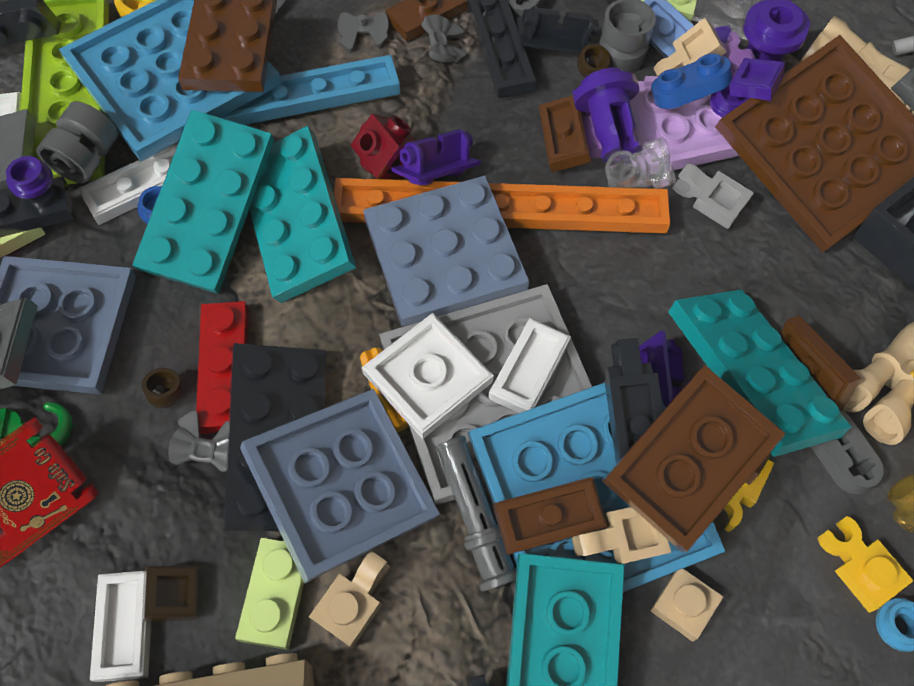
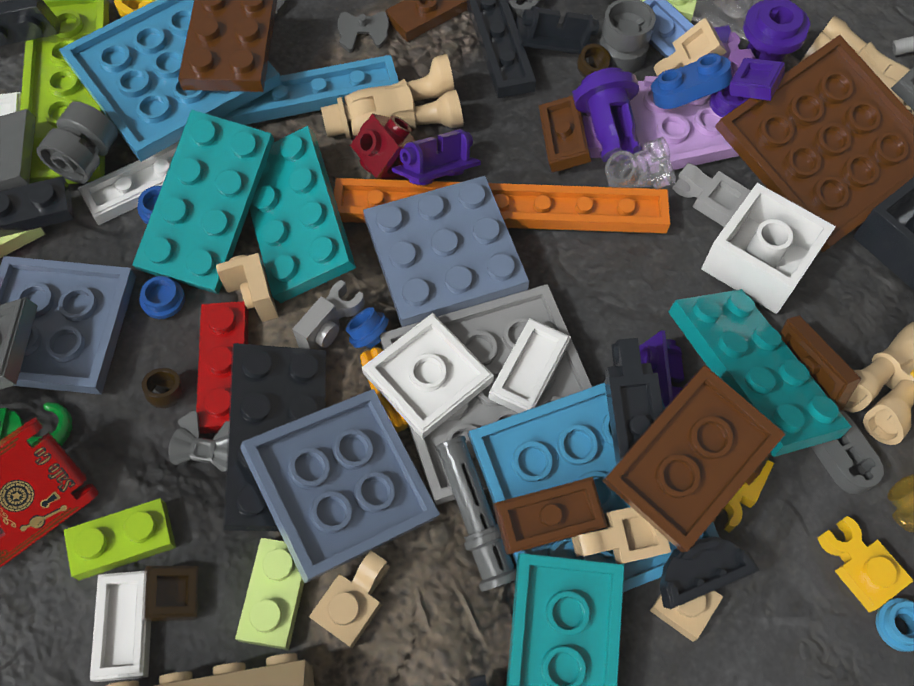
(28, 177): dark purple plate -> none
(119, 539): none -> lime plate
(161, 297): none -> blue plate
(250, 276): none -> tan bracket
(321, 322): none -> light grey plate
(366, 328): none -> blue plate
(399, 101): none -> tan piece
(439, 31): dark grey piece -> none
(703, 569): none -> black plate
(767, 247): none -> white brick

